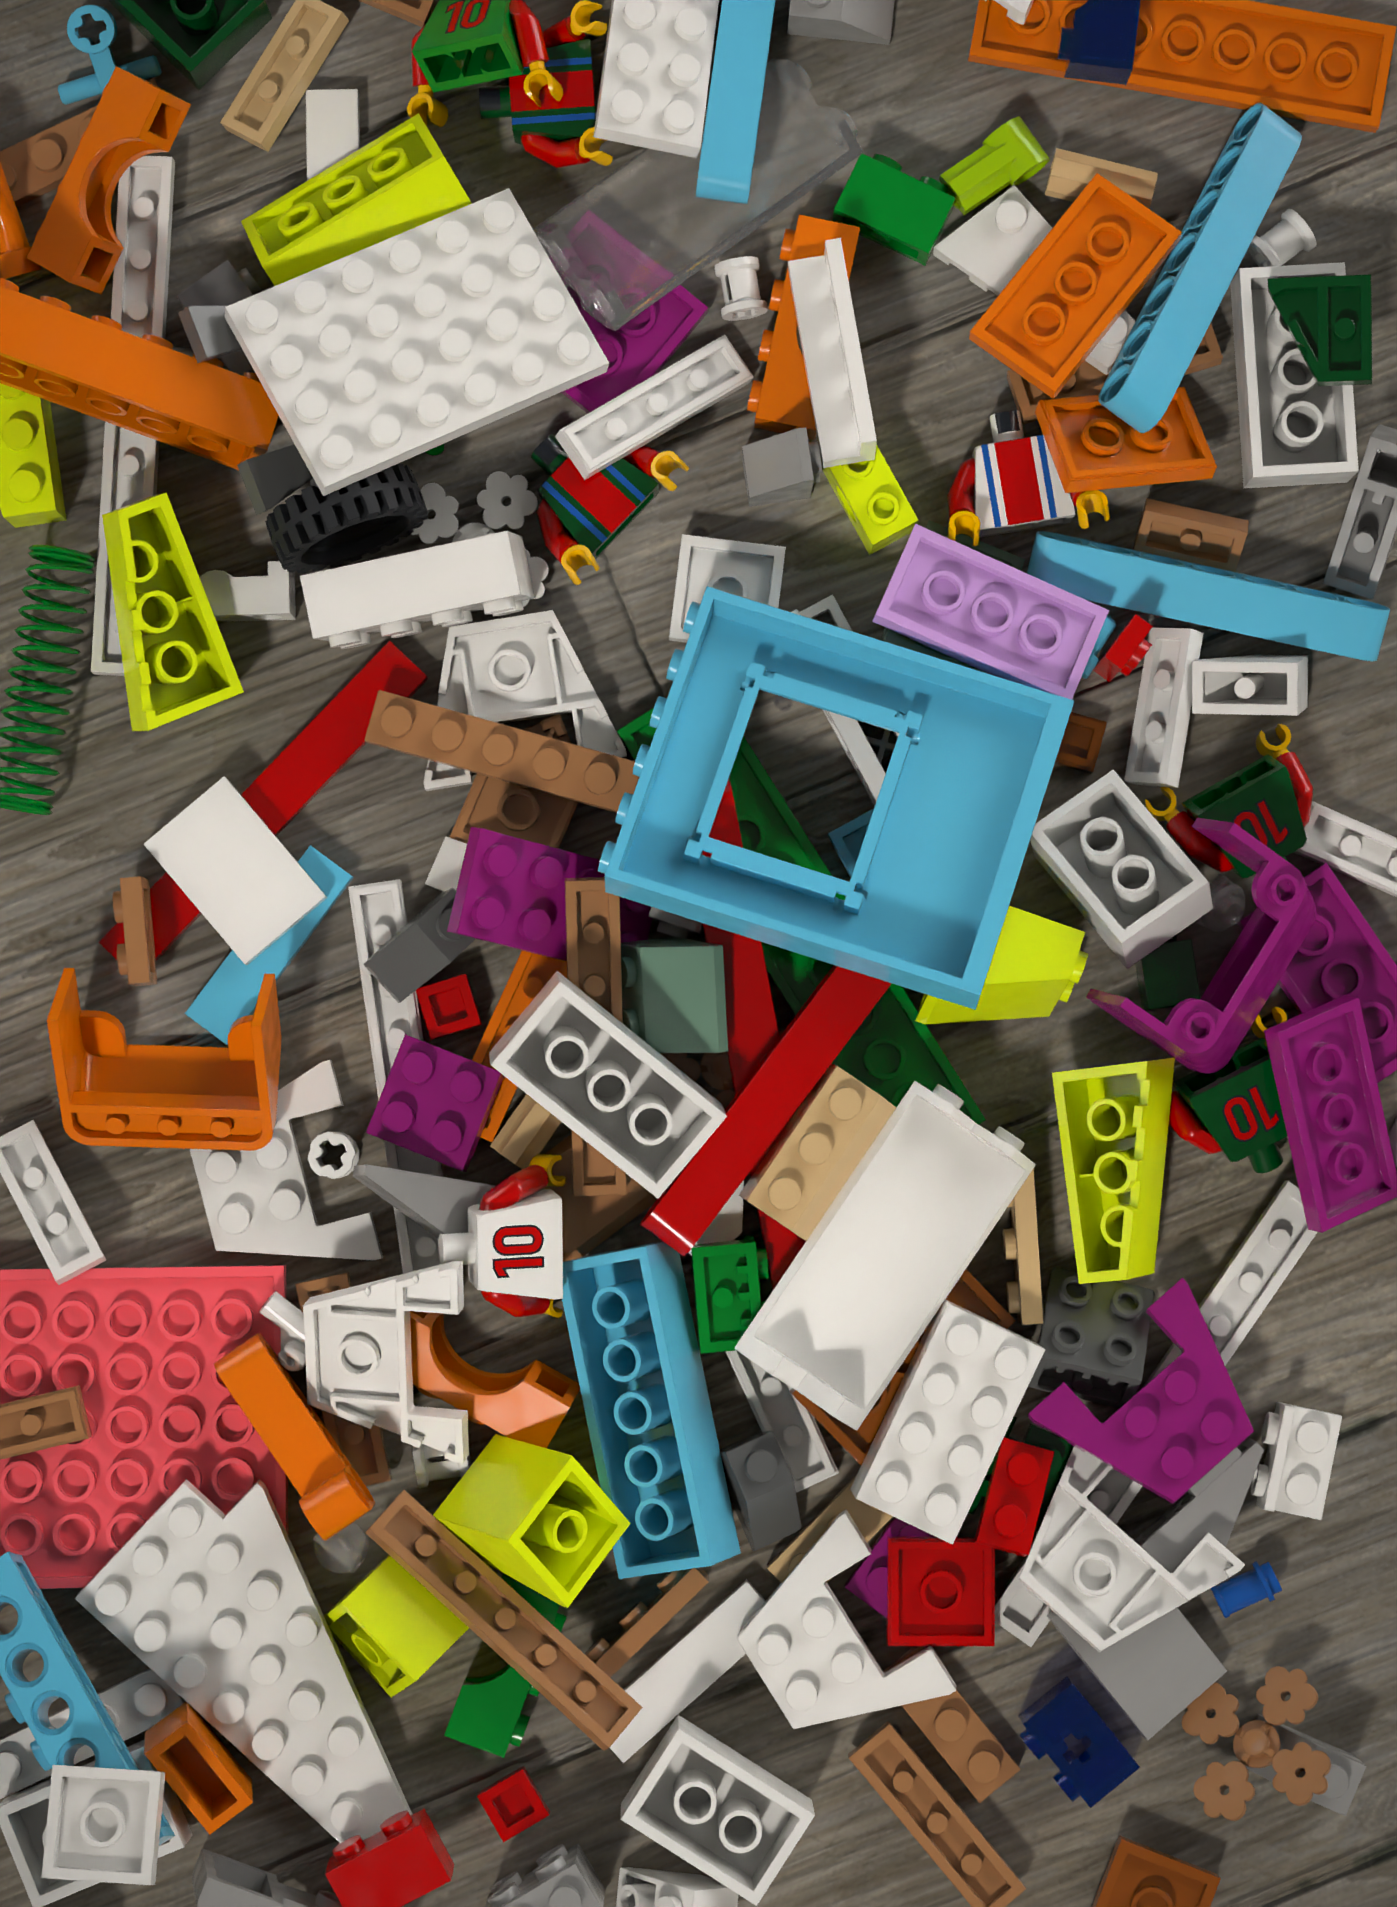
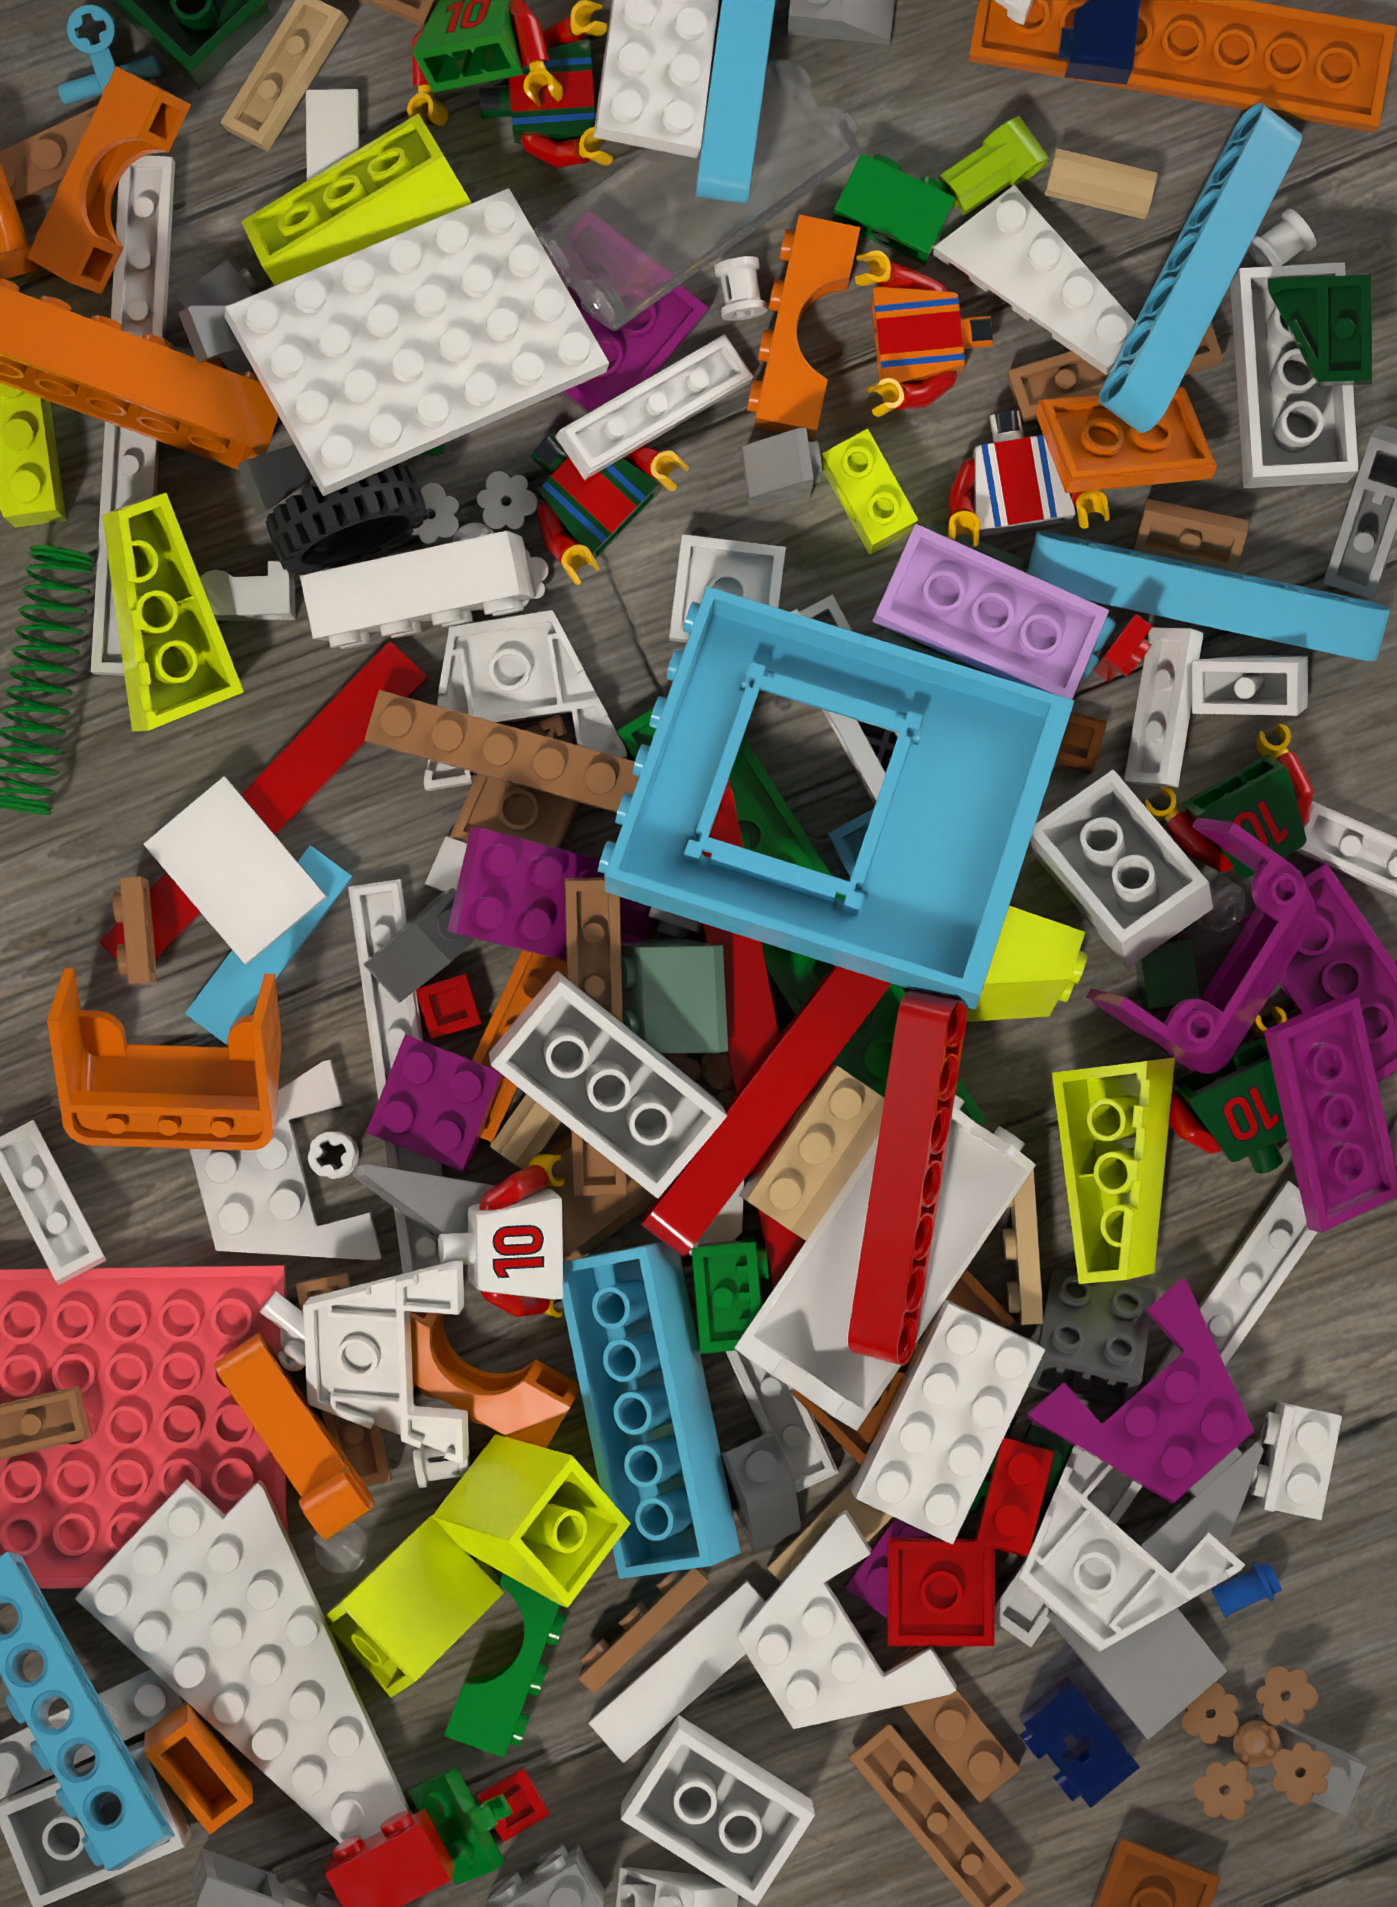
(103, 1825): white plate -> none
(462, 1823): none -> green plate
(504, 1620): medium nougat plate -> none
(833, 357): white fence -> none
(907, 1176): none -> red beam
(916, 334): none -> torso
(1075, 285): orange plate -> none

